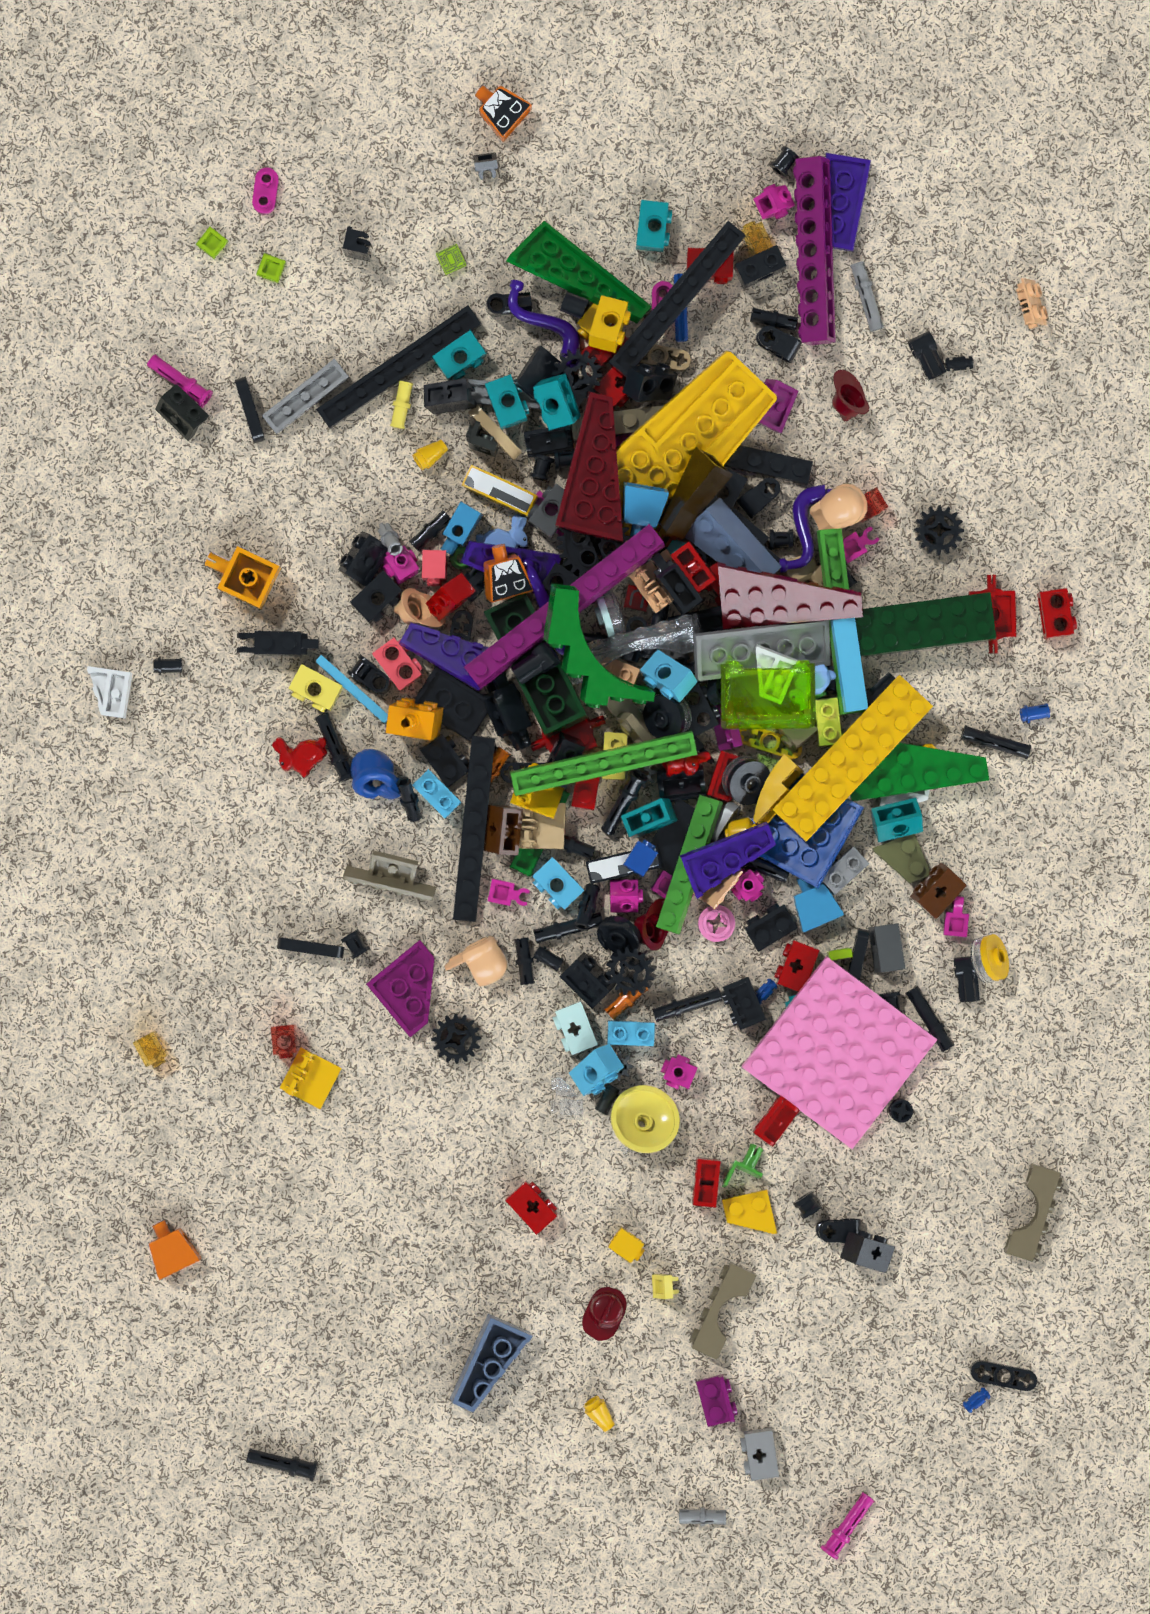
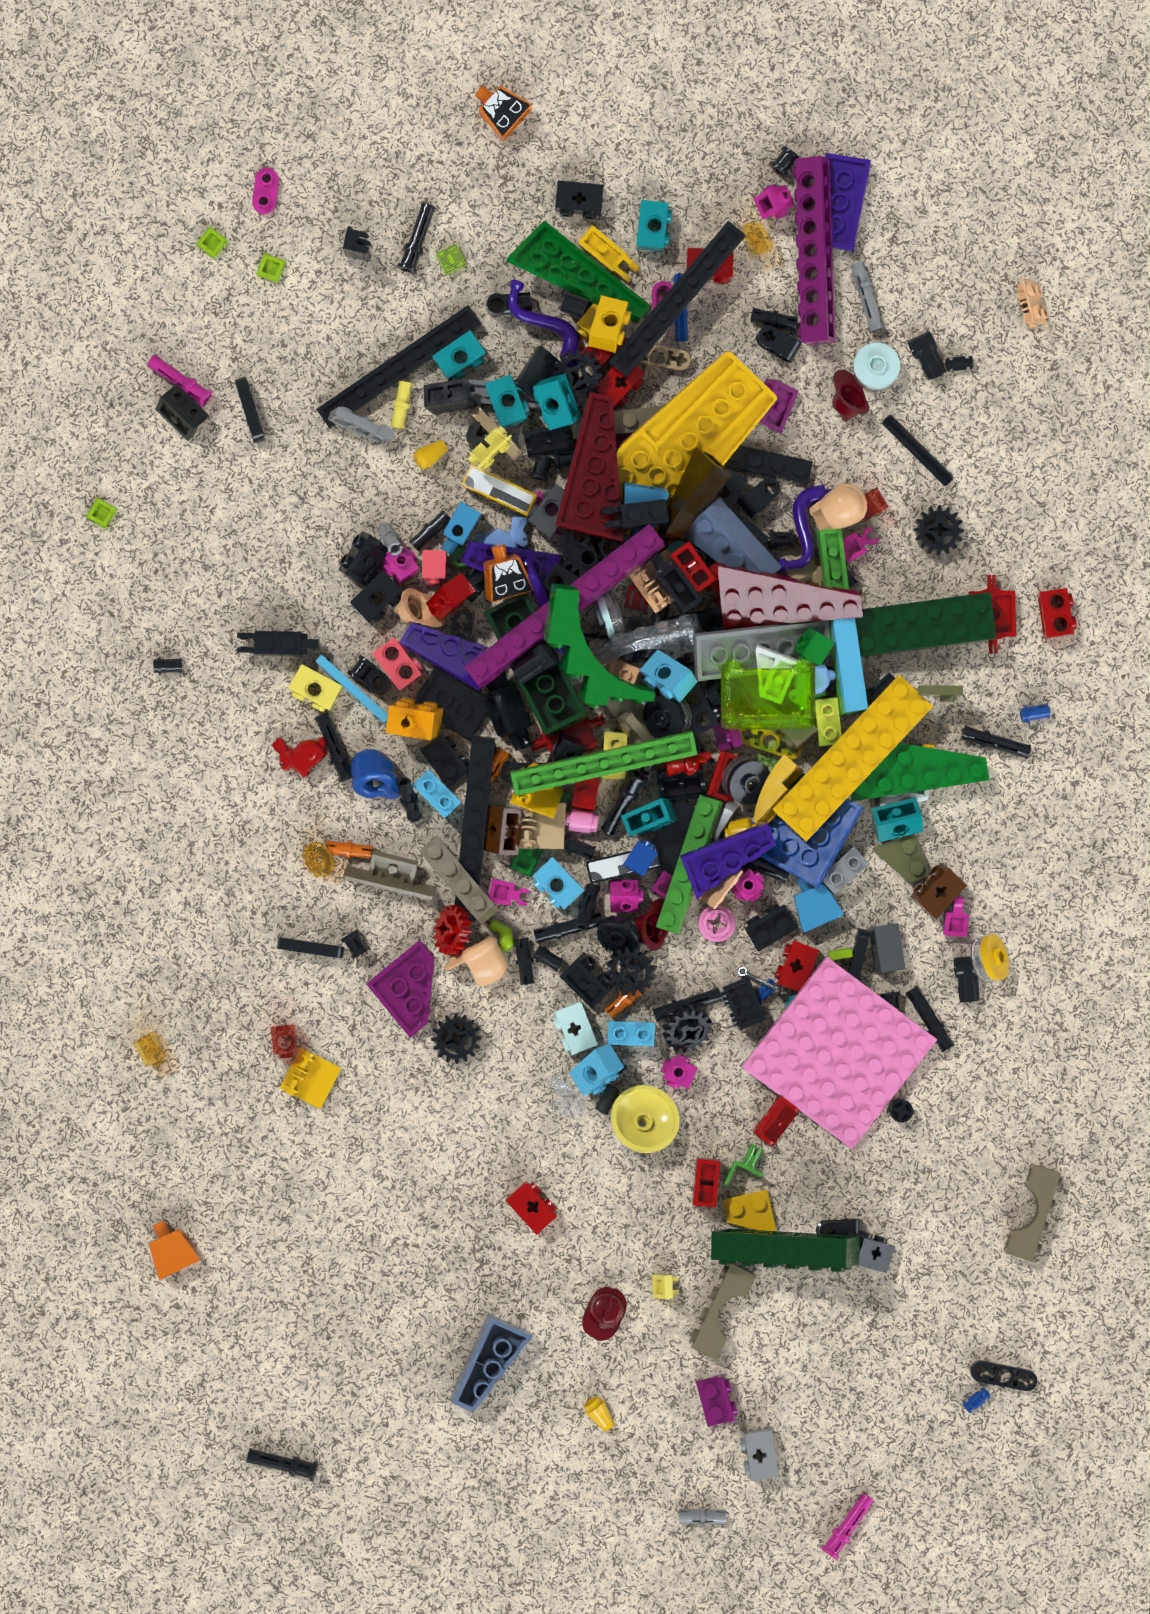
(101, 513): none -> lime tile
(111, 690): white wing -> none
(244, 564): light orange brick -> none
(305, 396): light grey plate -> none
(320, 851): none -> clear yellow gear
(350, 849): none -> orange pin
(361, 425): none -> light grey hinge
(414, 248): none -> black pin
(452, 930): none -> red gear
(459, 880): none -> dark tan arch
(484, 455): none -> light yellow hinge
(485, 162): tile -> none
(505, 935): none -> lime arm
(567, 194): none -> black brick
(582, 820): none -> bright pink brick
(607, 252): none -> yellow hinge
(627, 1245): yellow brick -> none
(638, 514): none -> black hinge
(650, 382): black brick -> none
(687, 1028): none -> black gear
(744, 972): none -> dark grey hinge
(760, 267): black brick -> none
(787, 1248): none -> dark green brick
(807, 1205): black wheel -> none
(813, 646): none -> green brick
(876, 367): none -> light aqua piece
(918, 450): none -> black axle
(947, 693): none -> olive wing

